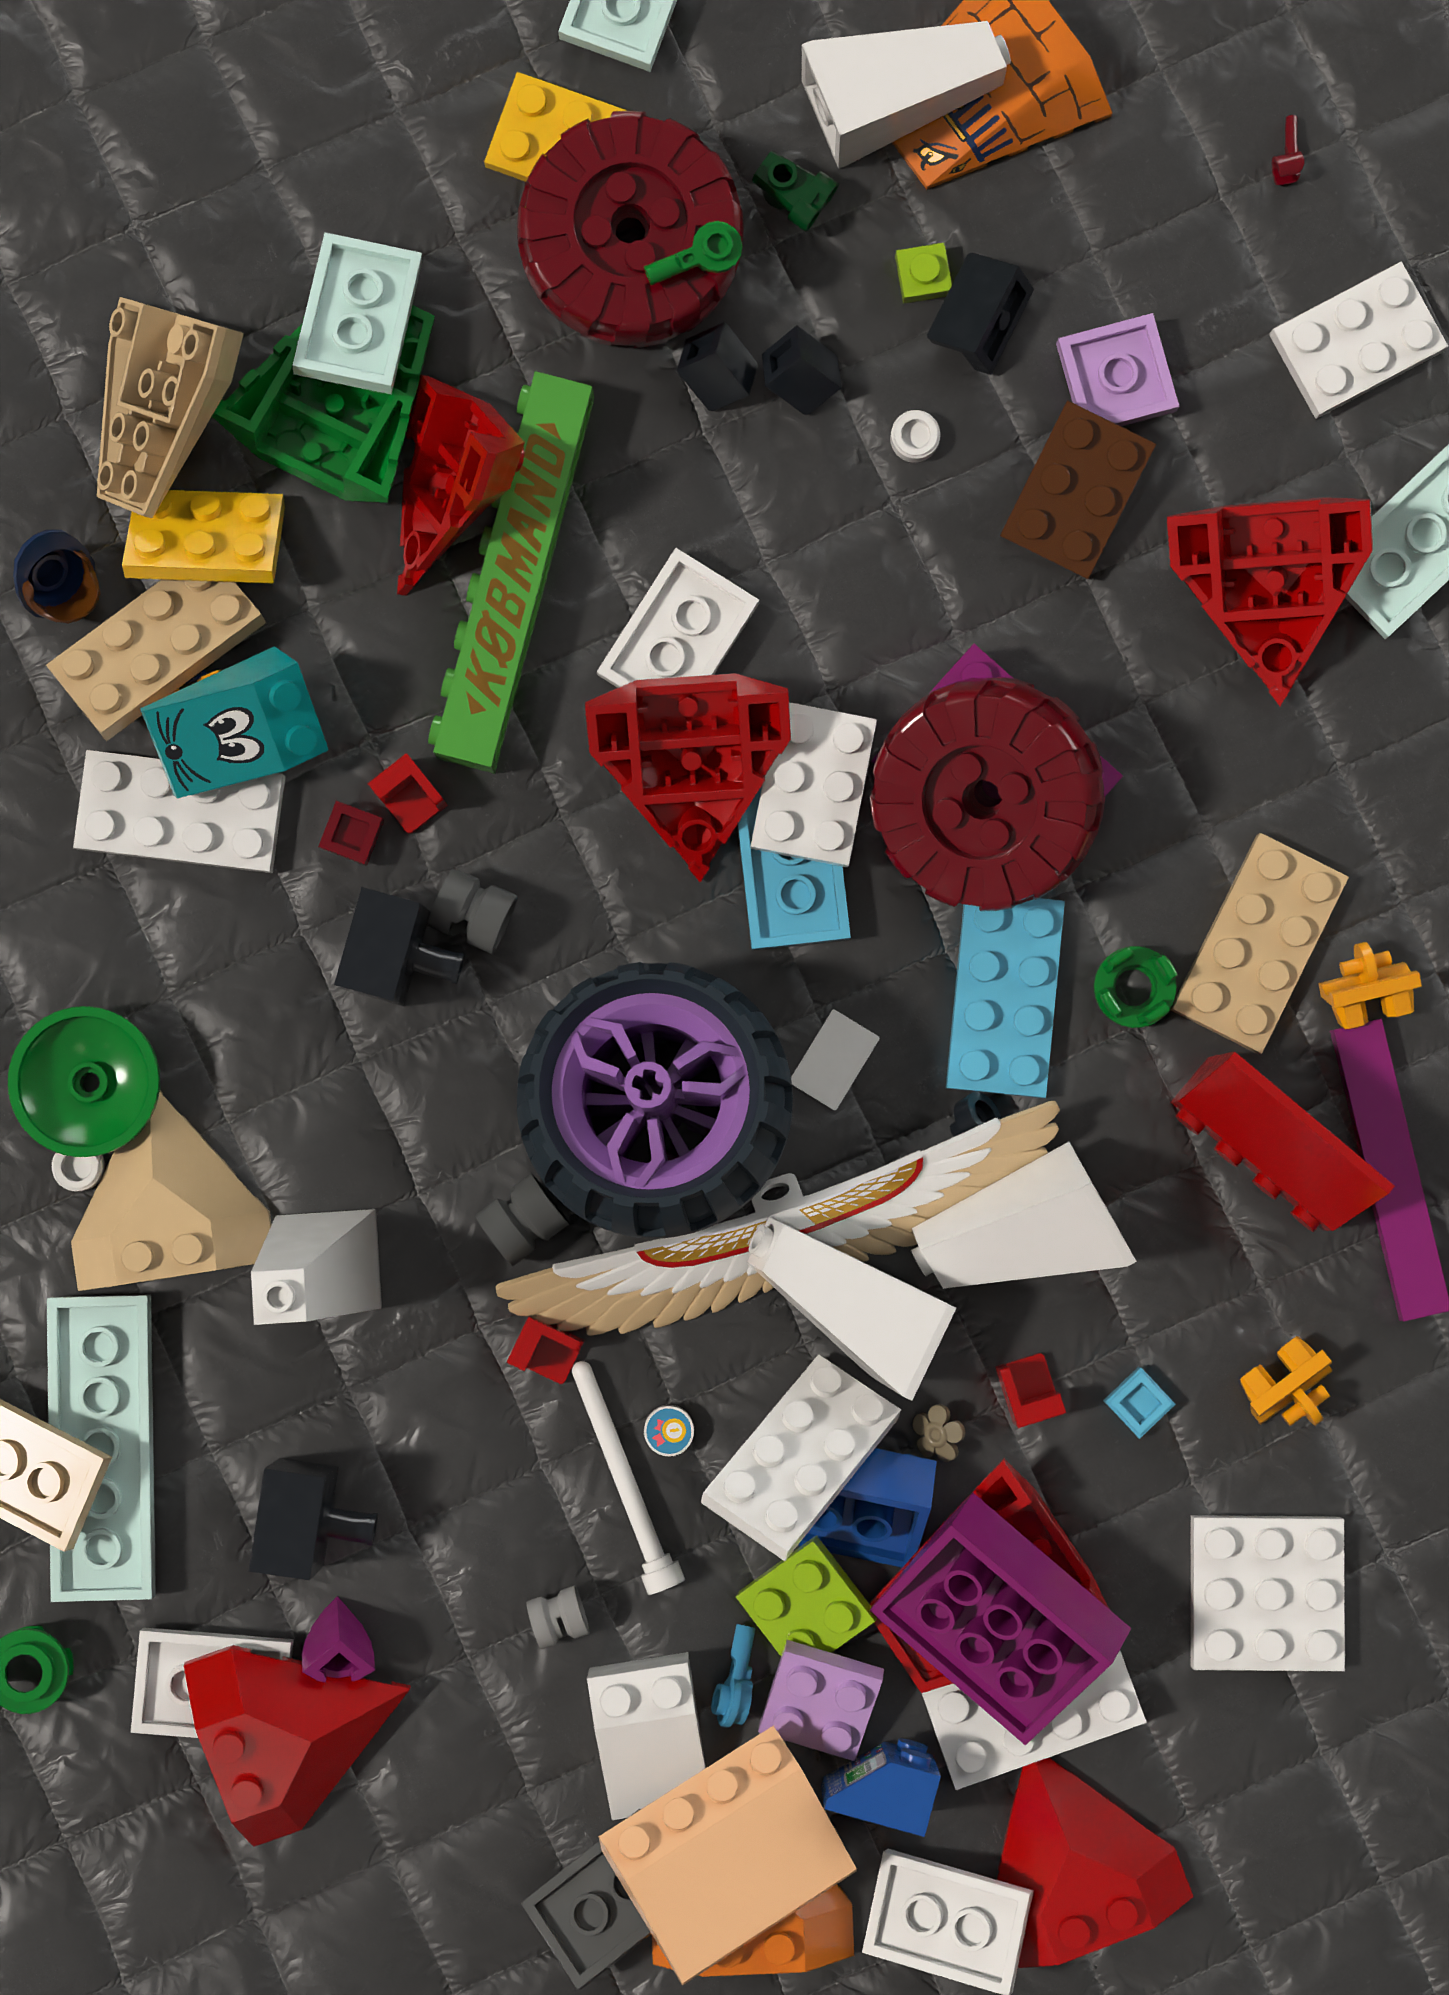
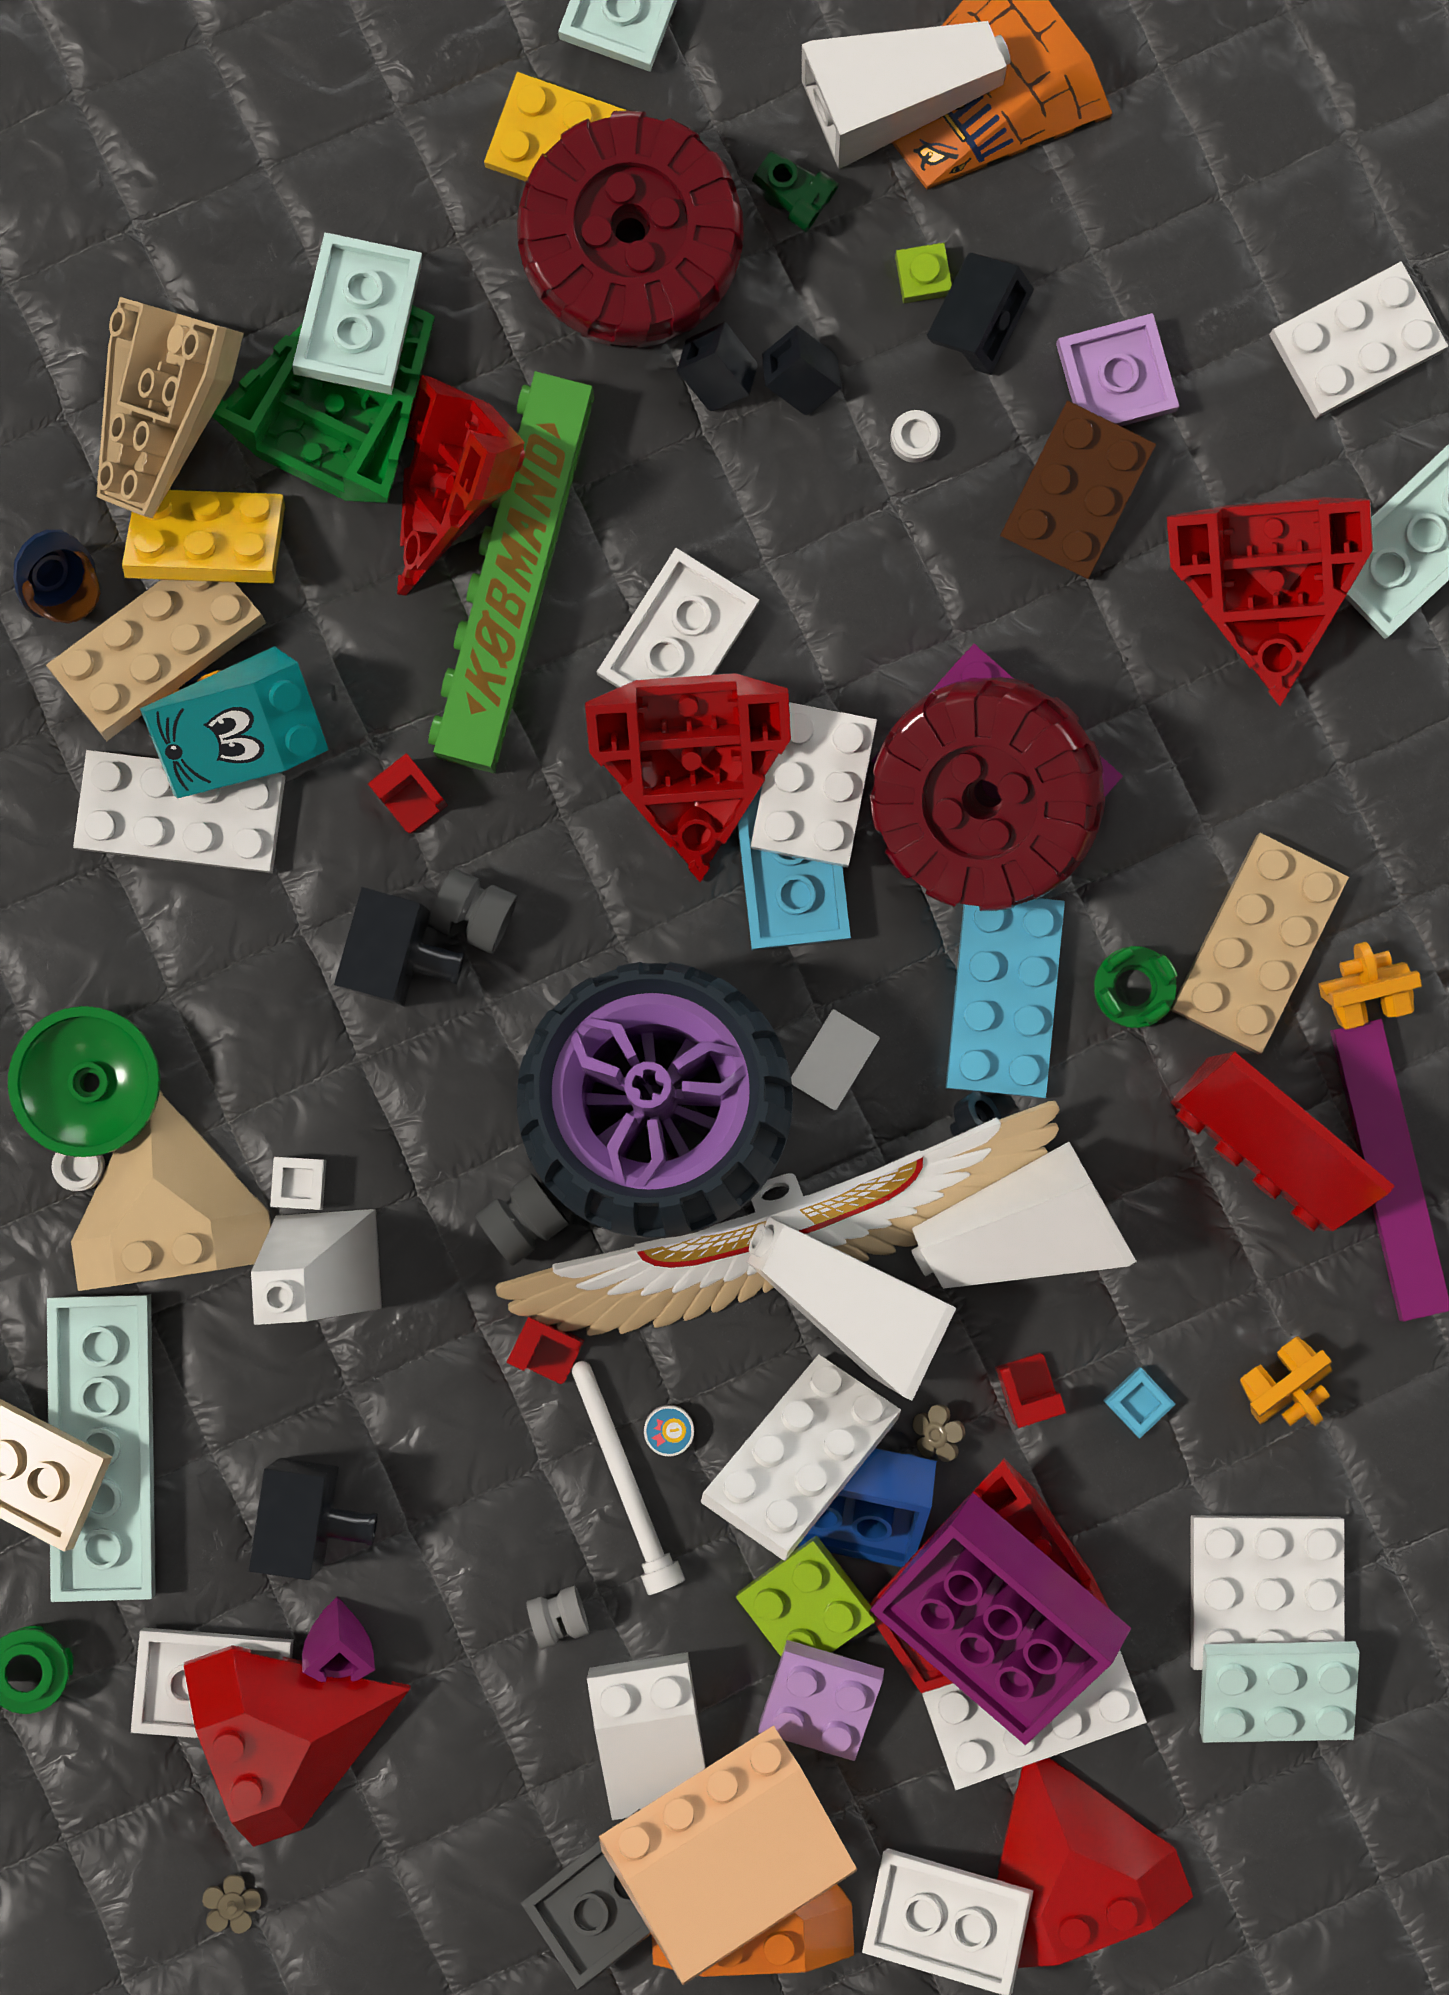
(231, 1905): none -> dark tan plant
(298, 1183): none -> white plate
(351, 833): dark red plate -> none
(714, 249): green plate -> none
(733, 1698): dark azure plate -> none
(886, 1786): blue slope -> none
(1279, 1691): none -> light aqua plate
(1287, 167): dark red hand -> none

